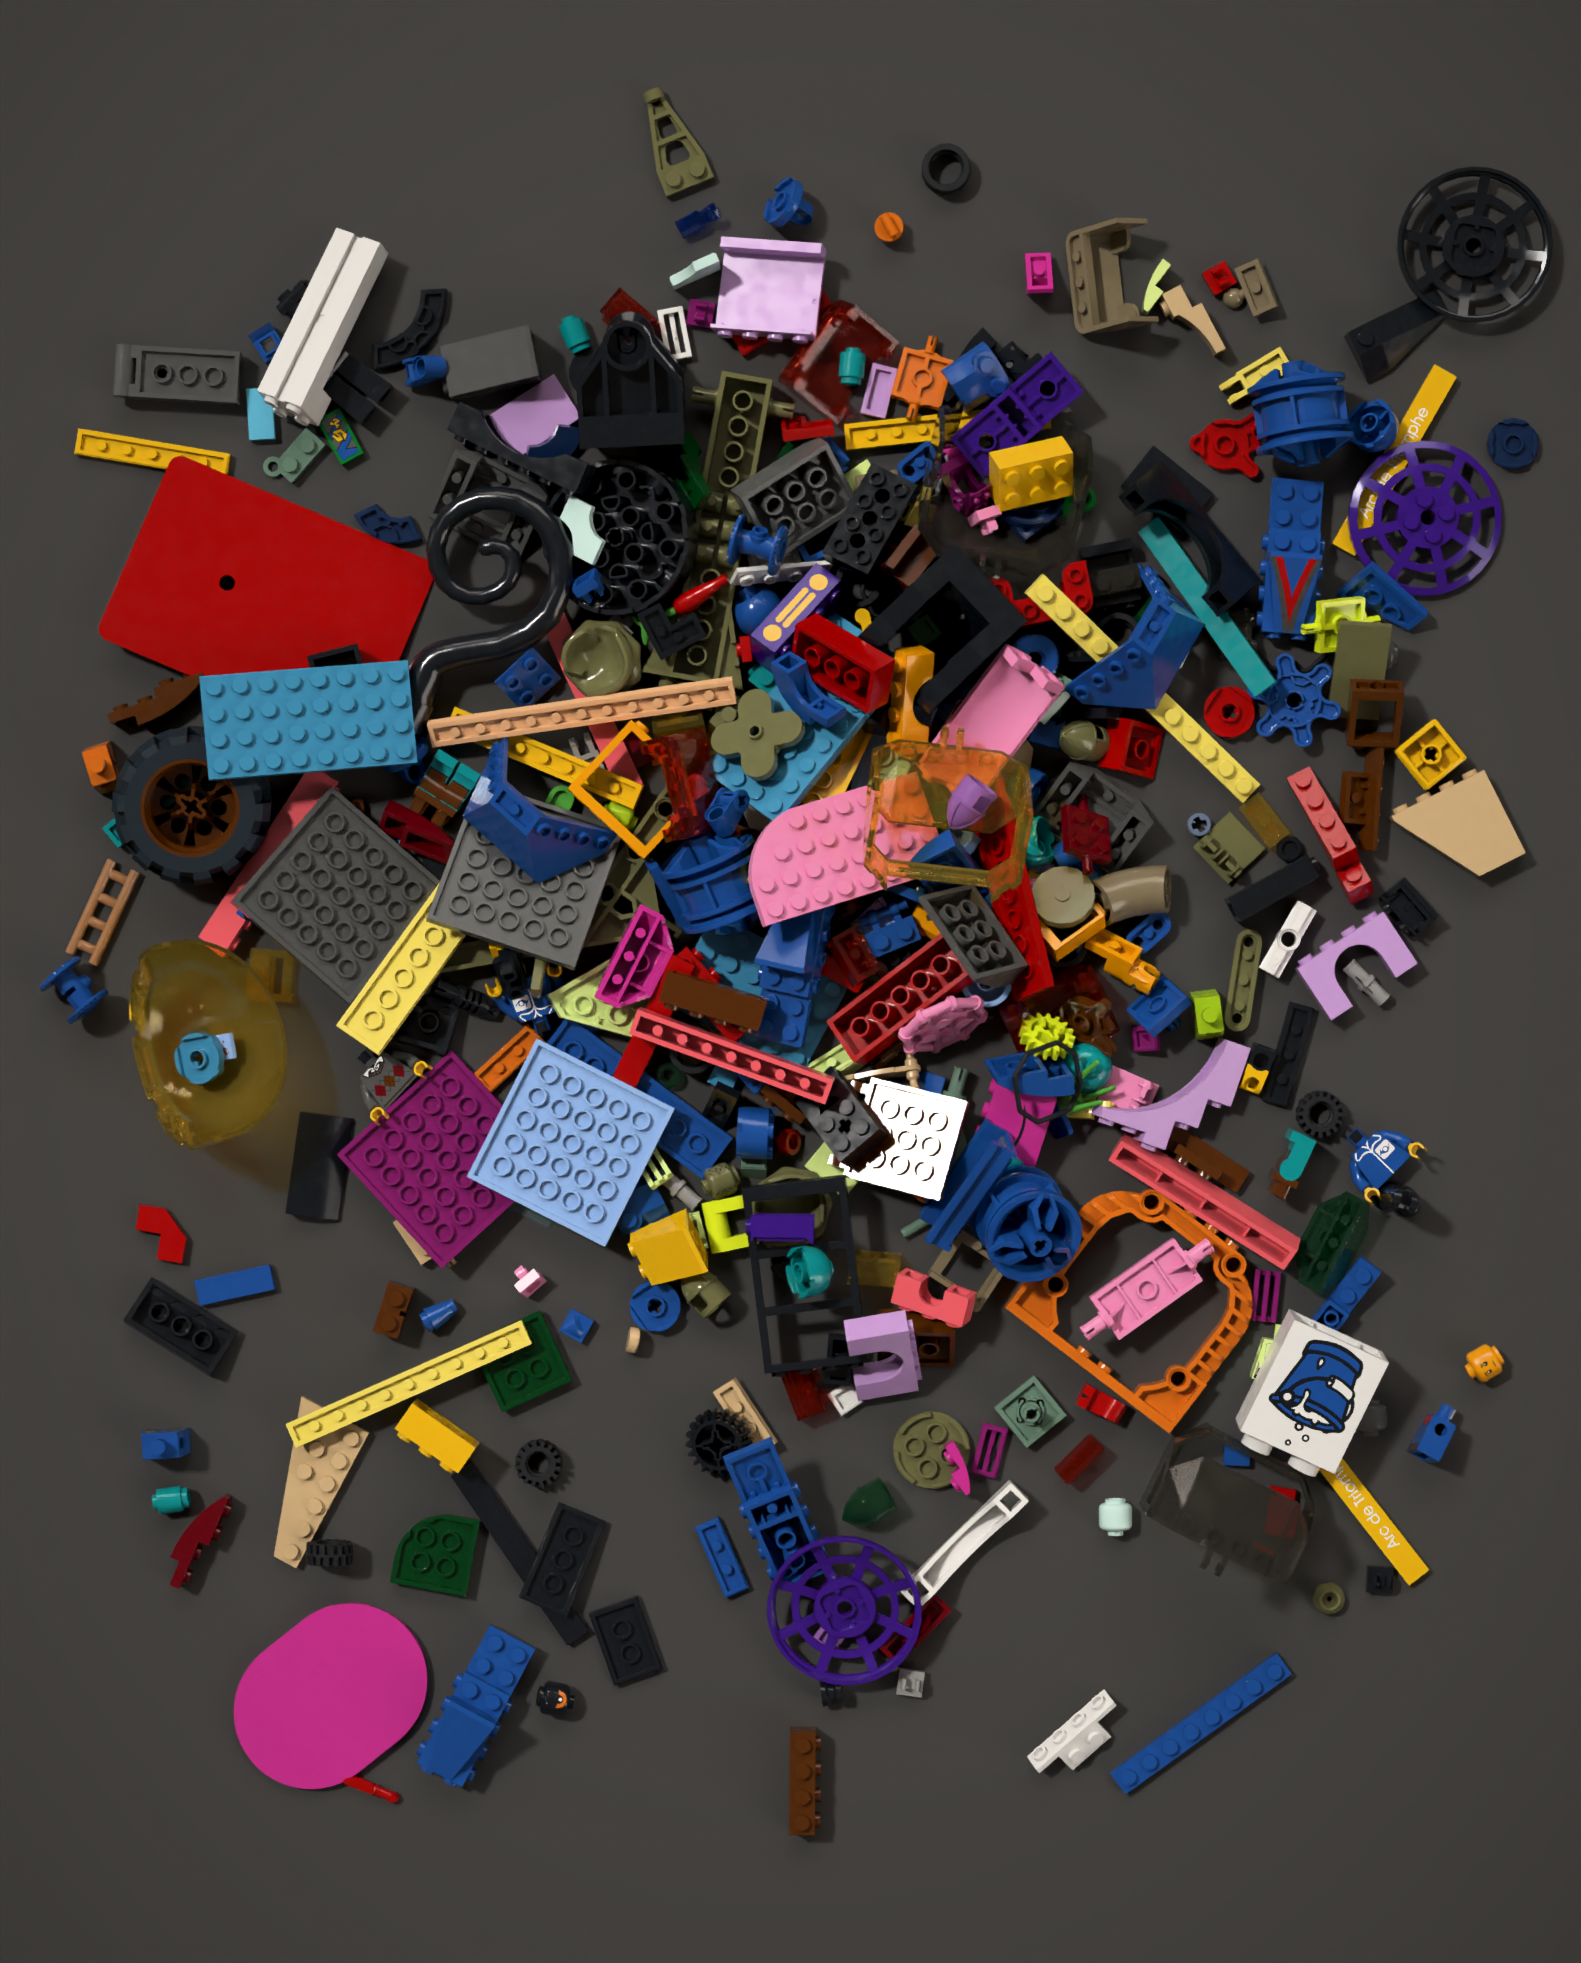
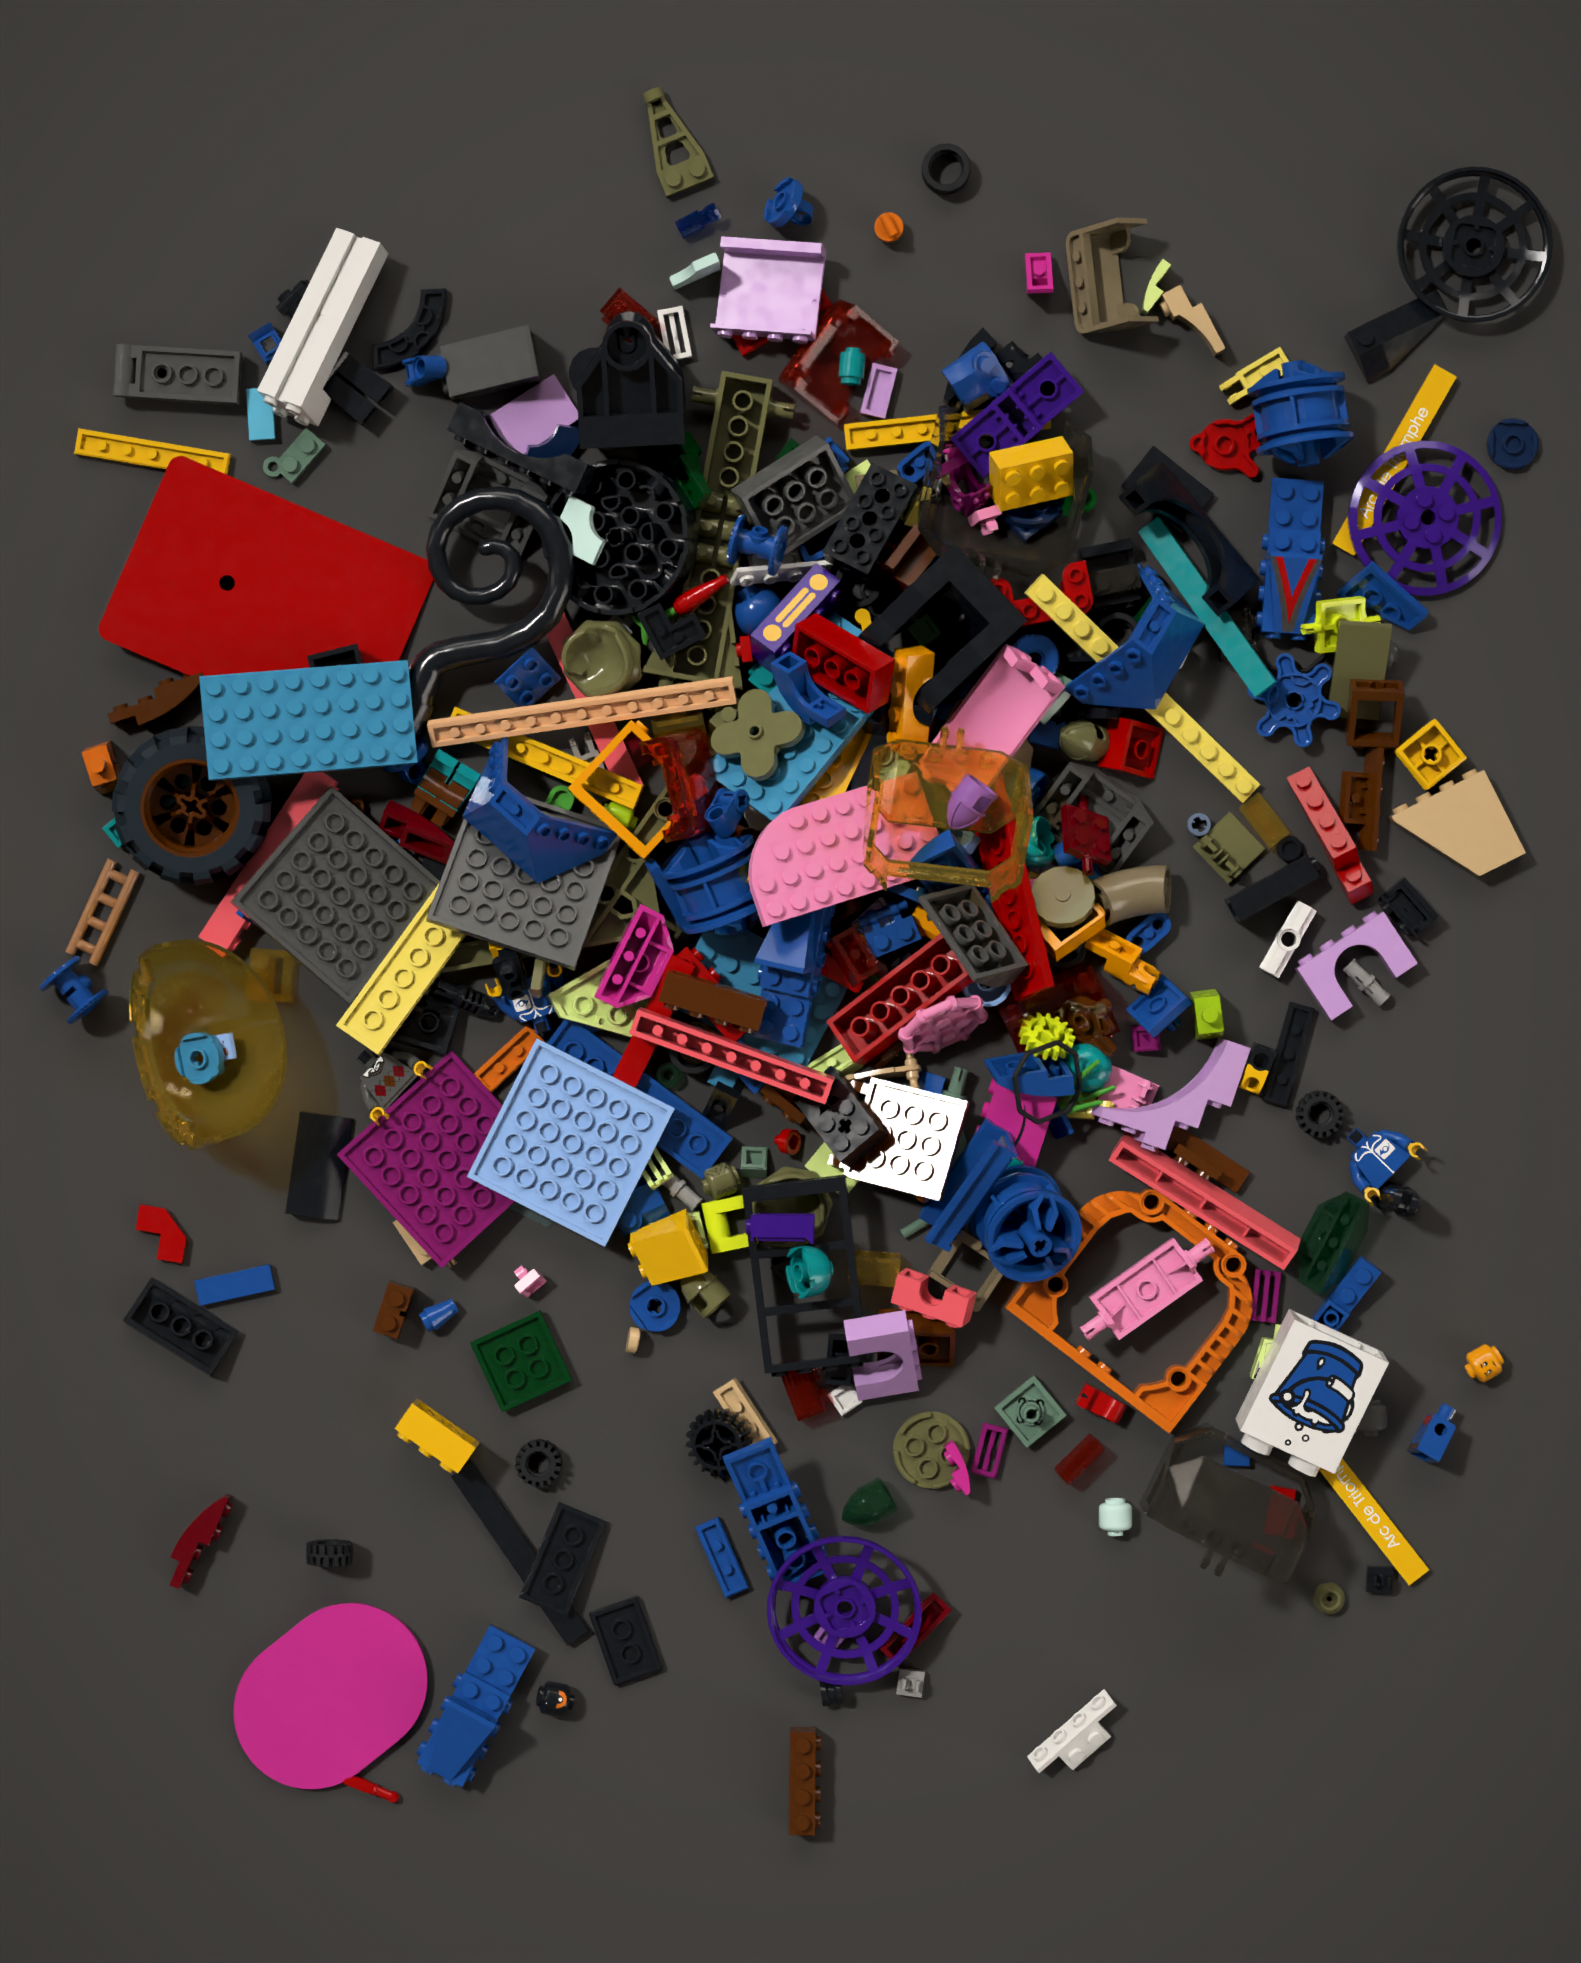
(165, 1443): blue torso -> none
(171, 1499): teal brick -> none
(312, 1484): tan wing -> none
(340, 437): tile -> none
(388, 528): dark blue tile -> none
(408, 1383): light yellow plate -> none
(437, 1554): dark green plate -> none
(574, 334): teal brick -> none
(576, 1325): blue tile -> none
(587, 583): blue tile -> none
(700, 313): magenta tile -> none
(755, 1132): blue brick -> none
(801, 429): red tile -> none
(920, 378): orange plate -> none
(966, 1540): white arch -> none
(1200, 1723): blue plate -> none
(1219, 278): red tile -> none
(1231, 726): red plate -> none
(1242, 980): olive plate -> none
(1254, 288): dark tan plate -> none
(1291, 1164): teal hips -> none
(1373, 425): blue cylinder -> none

